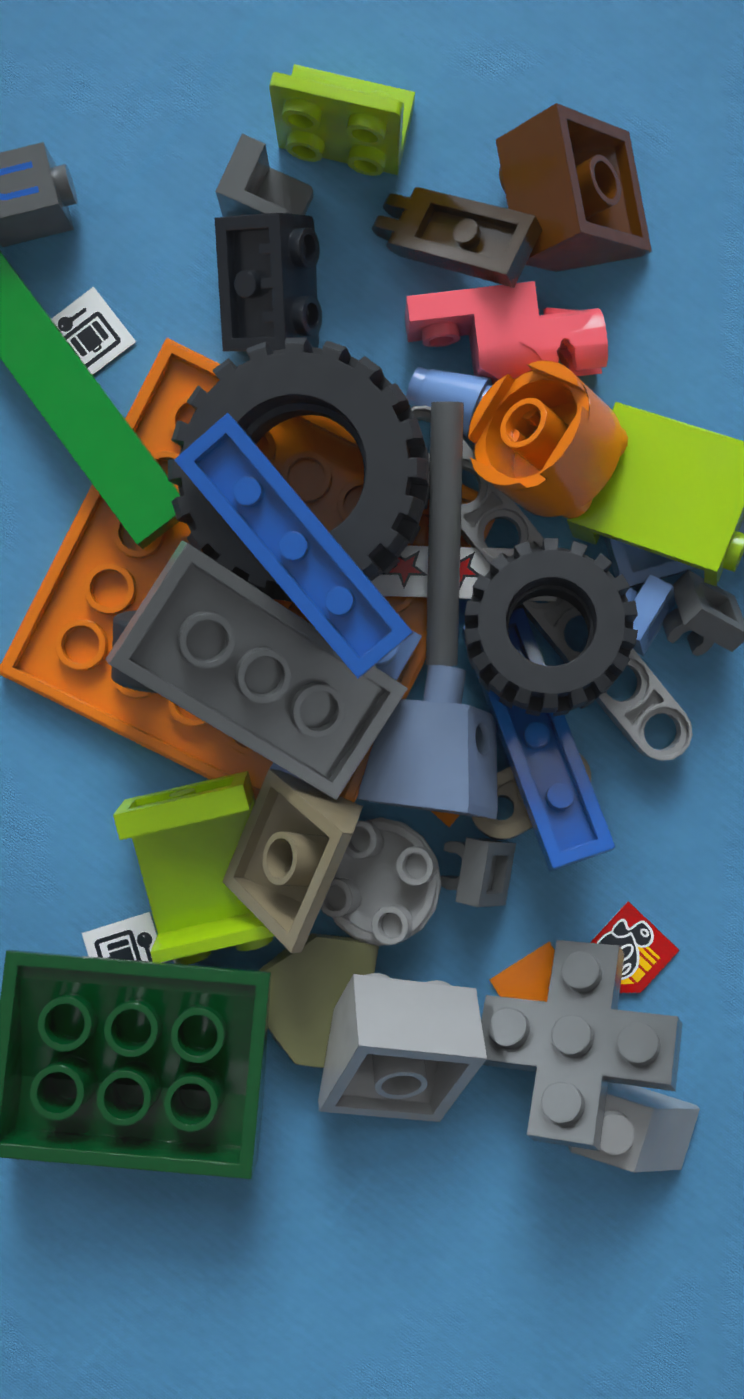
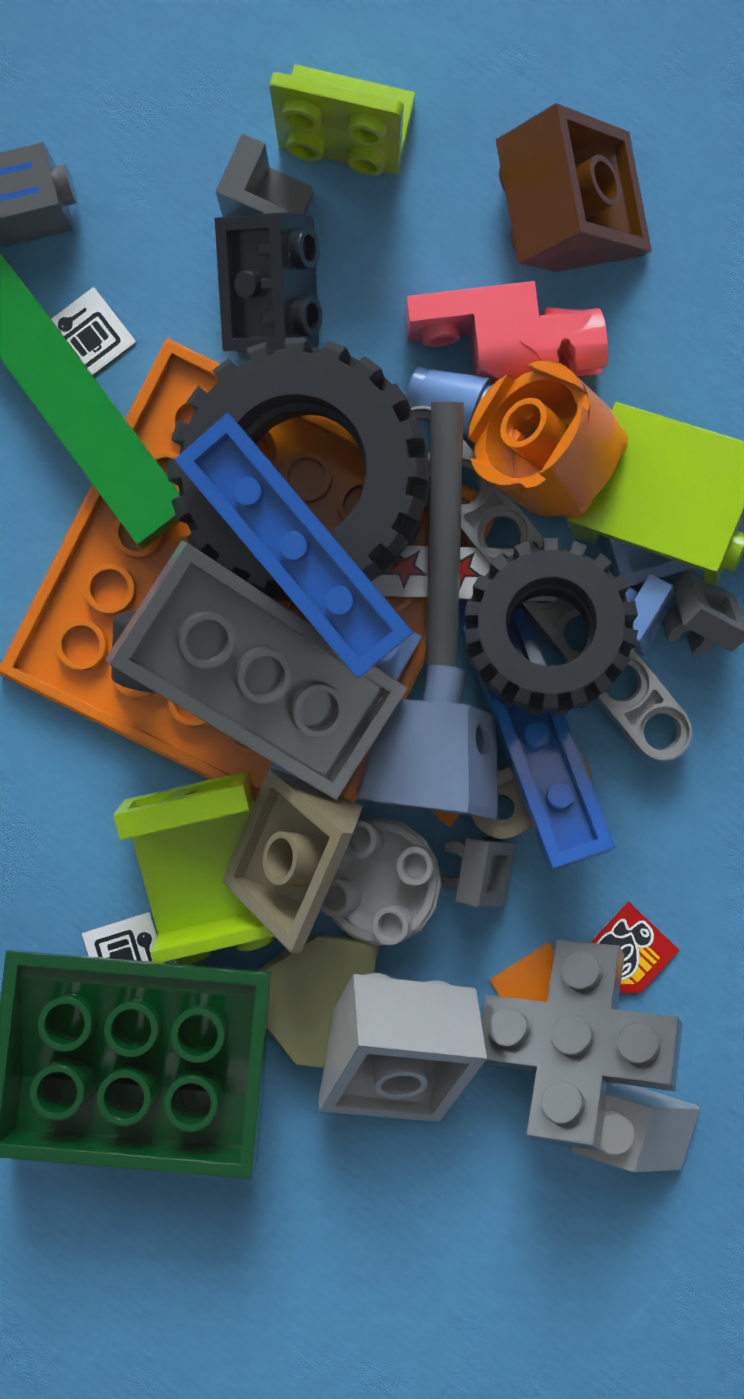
(459, 234): dark brown hinge -> none

